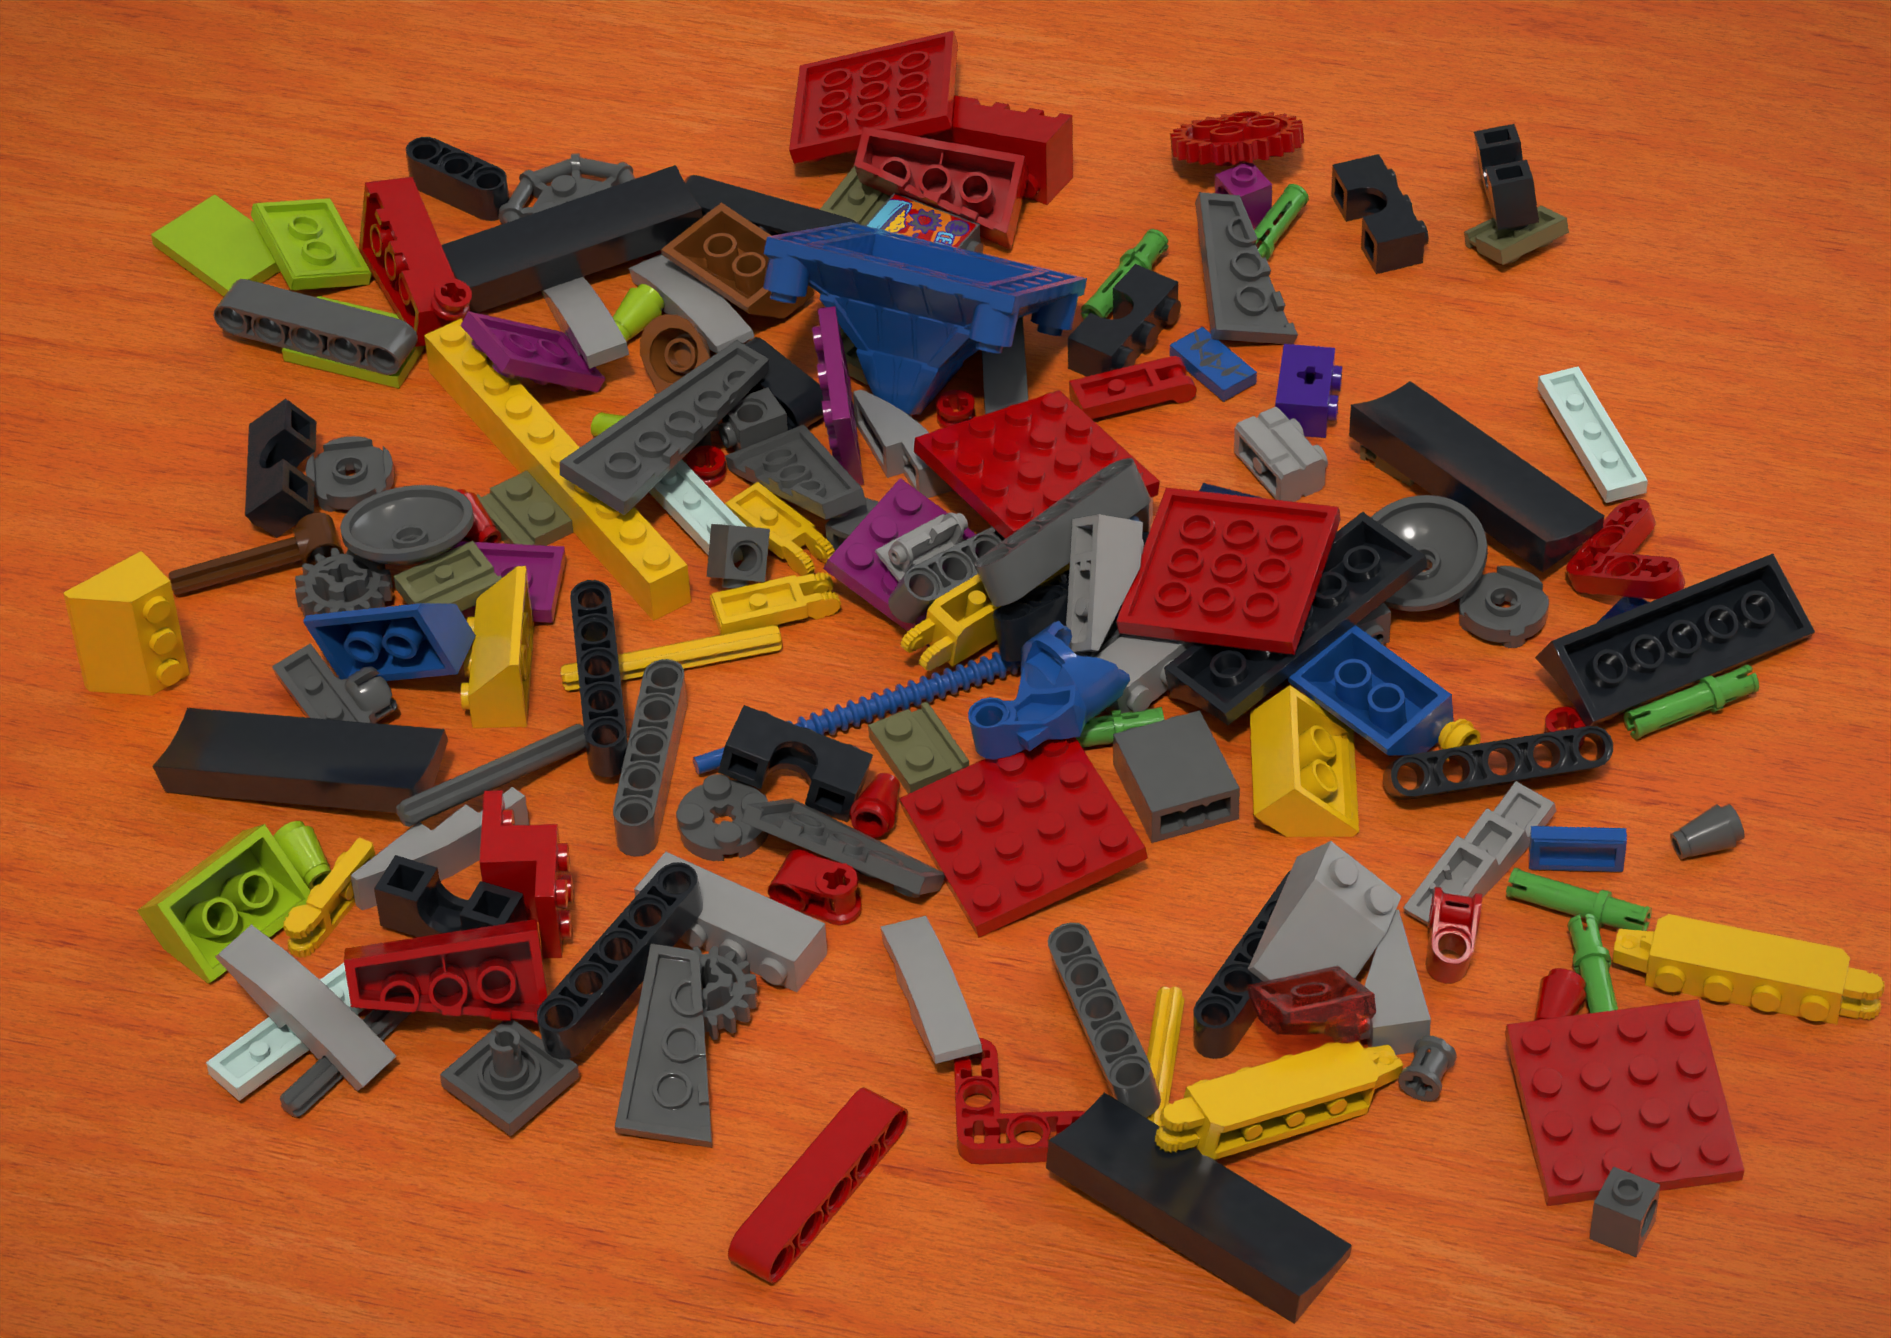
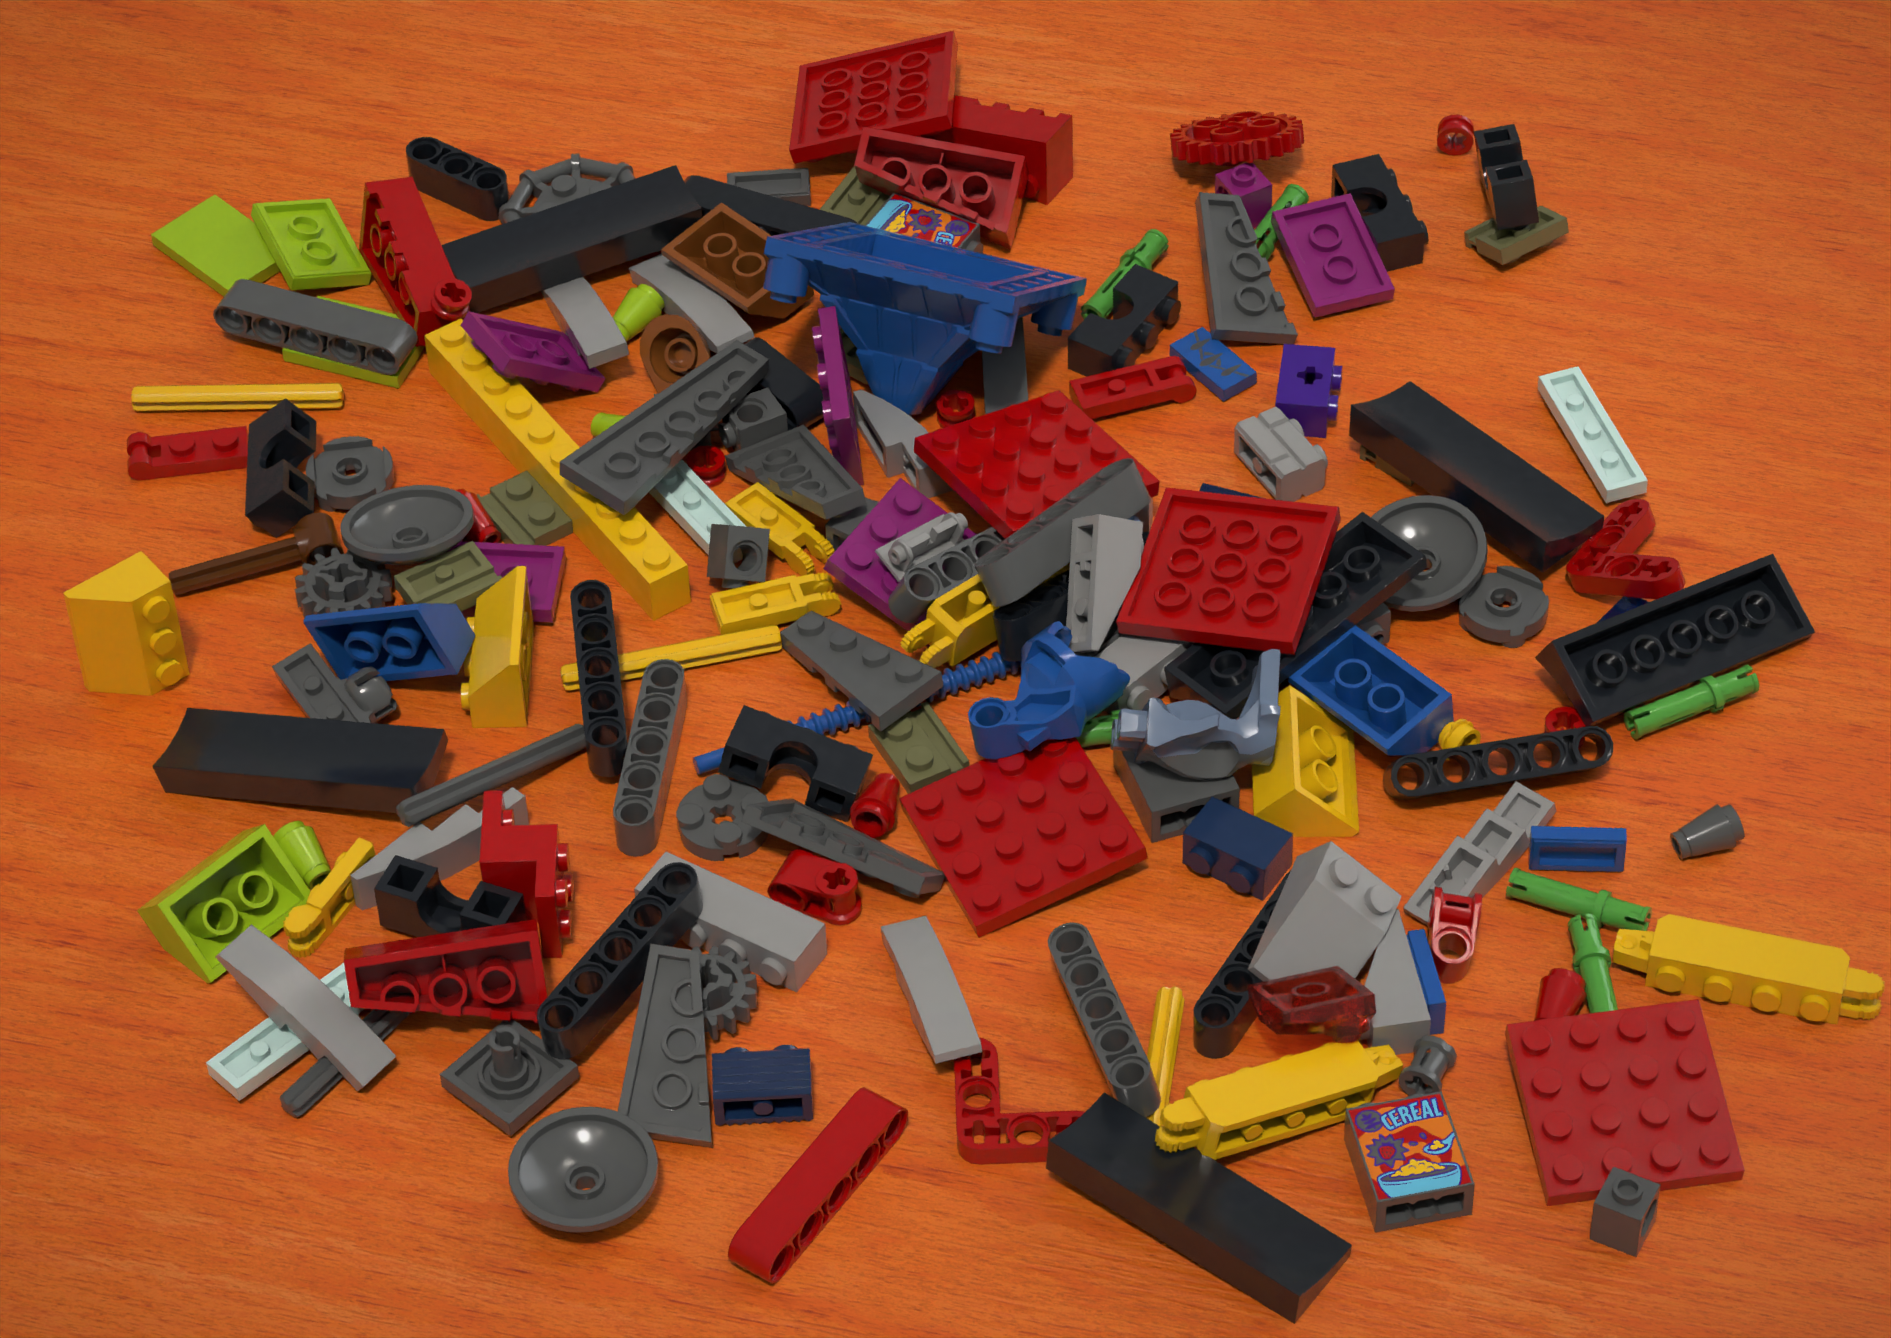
(186, 453): none -> red plate
(236, 397): none -> yellow axle
(578, 1152): none -> dark grey dish
(762, 1085): none -> dark blue brick
(782, 183): none -> dark grey tile
(868, 672): none -> dark grey wing
(1199, 739): none -> sand blue hips
(1237, 848): none -> dark blue brick
(1332, 255): none -> magenta plate
(1408, 1161): none -> brick
(1428, 979): none -> blue tile
(1455, 145): none -> red bush

